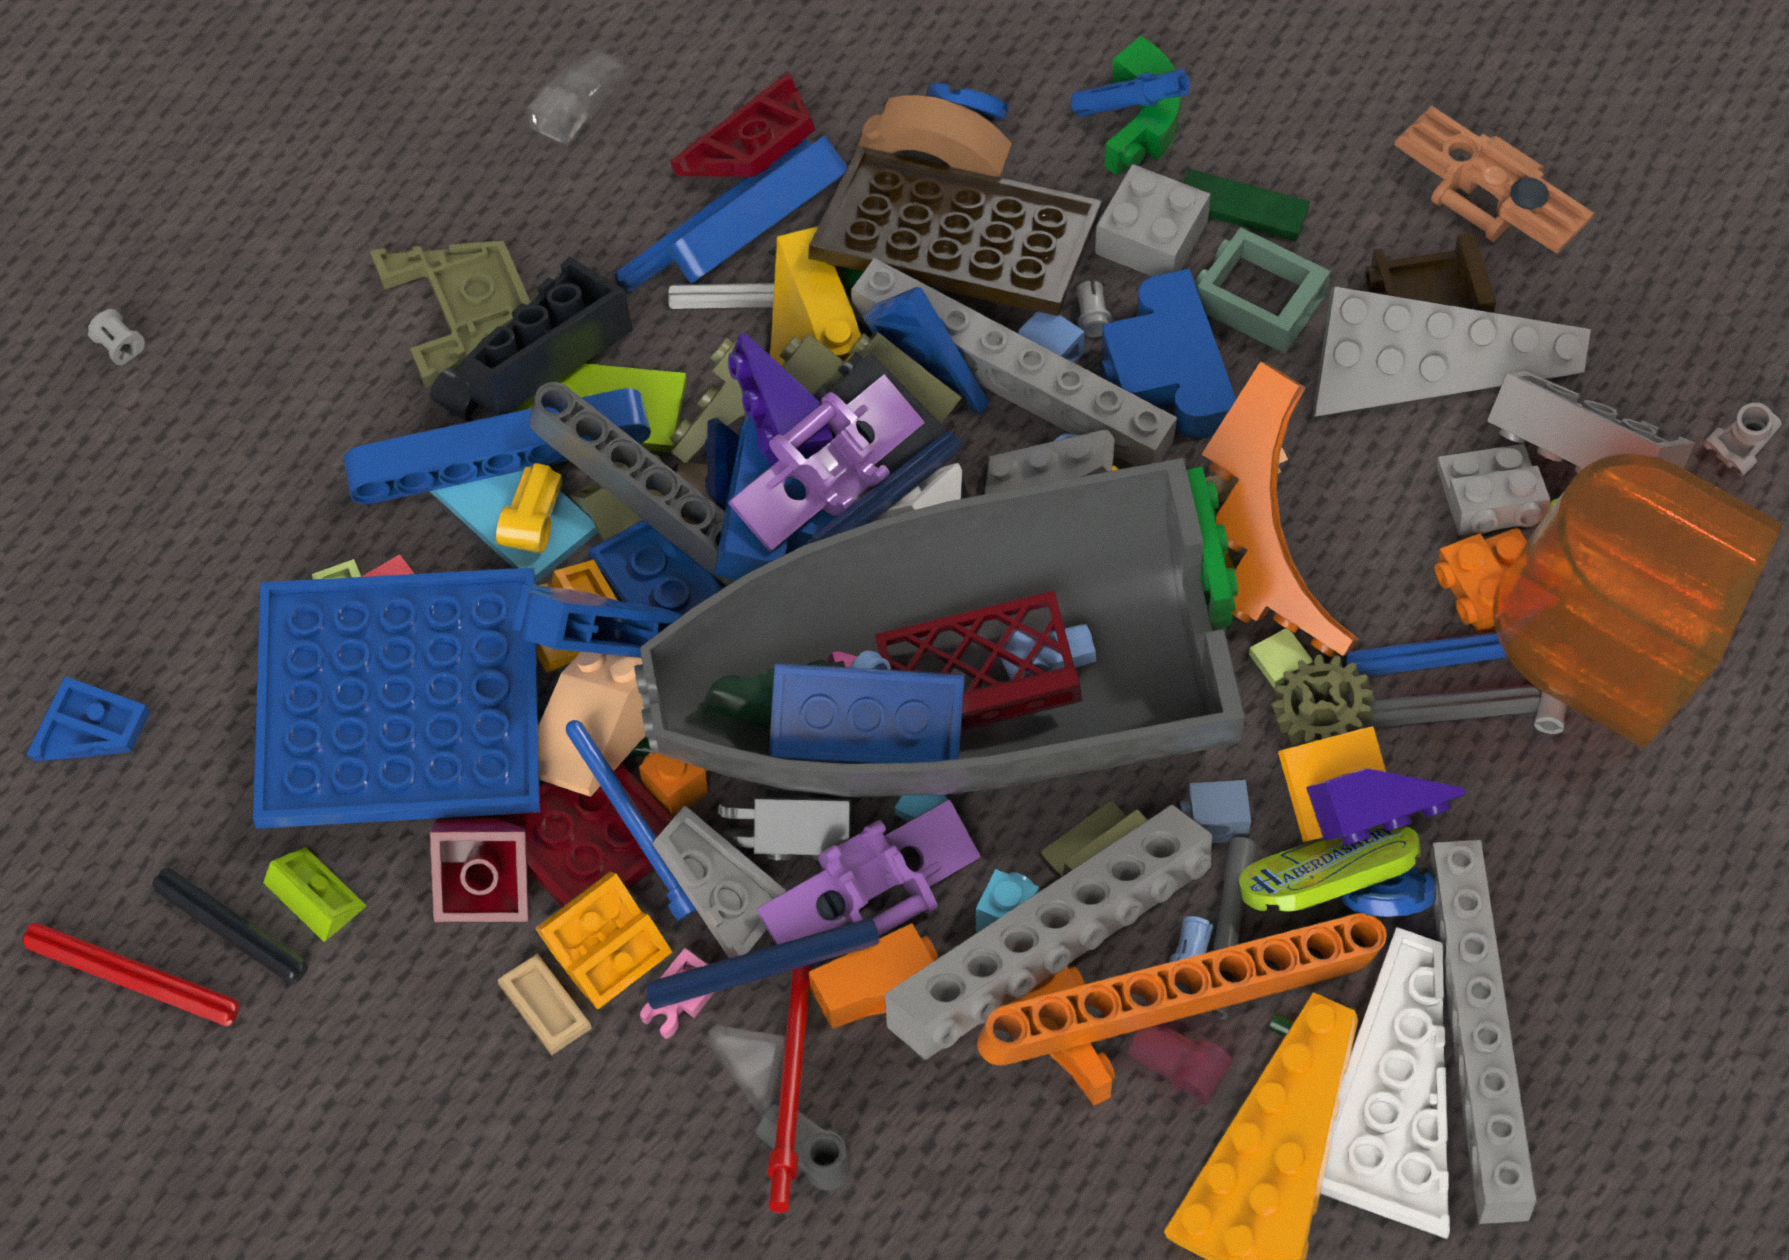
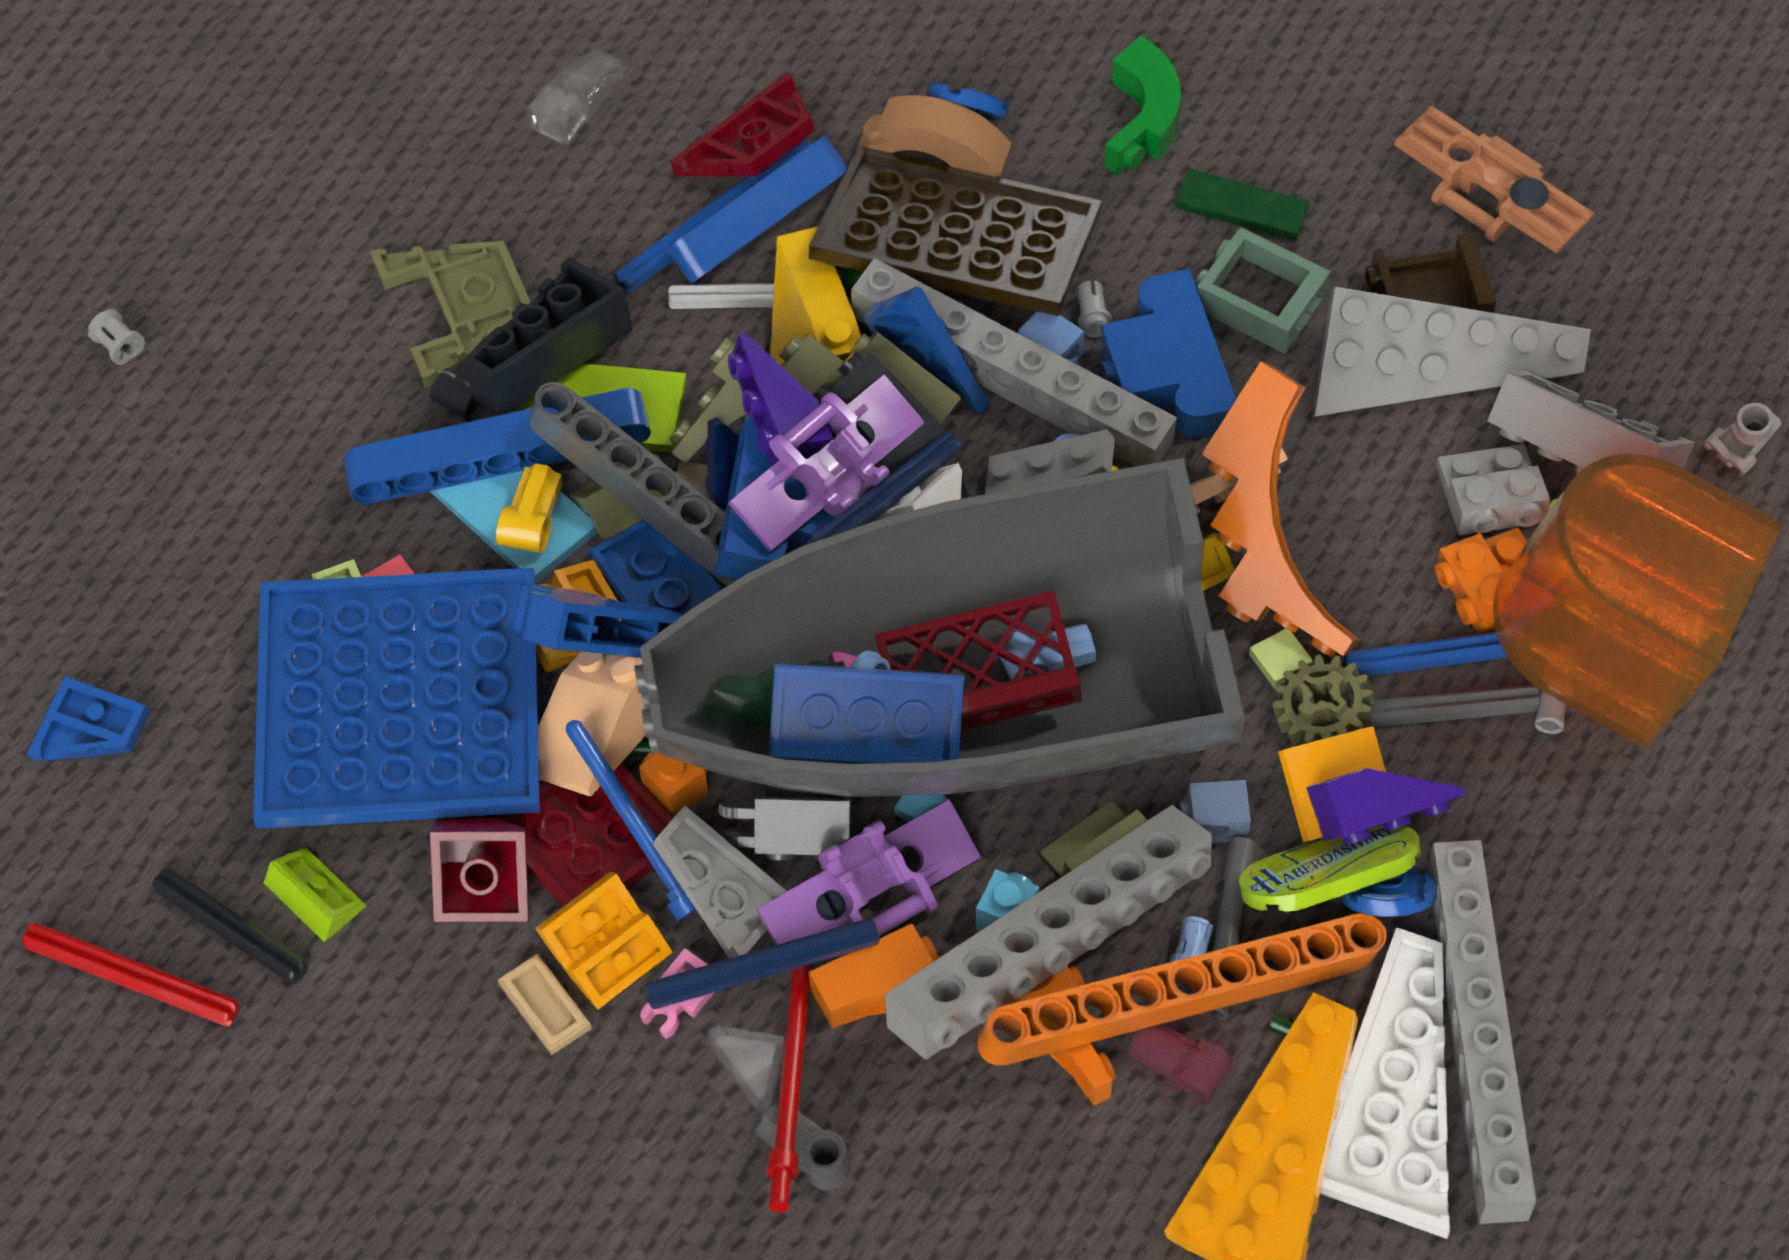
(1142, 91): blue pin -> none
(1152, 222): light grey brick -> none
(1217, 582): green plate -> none

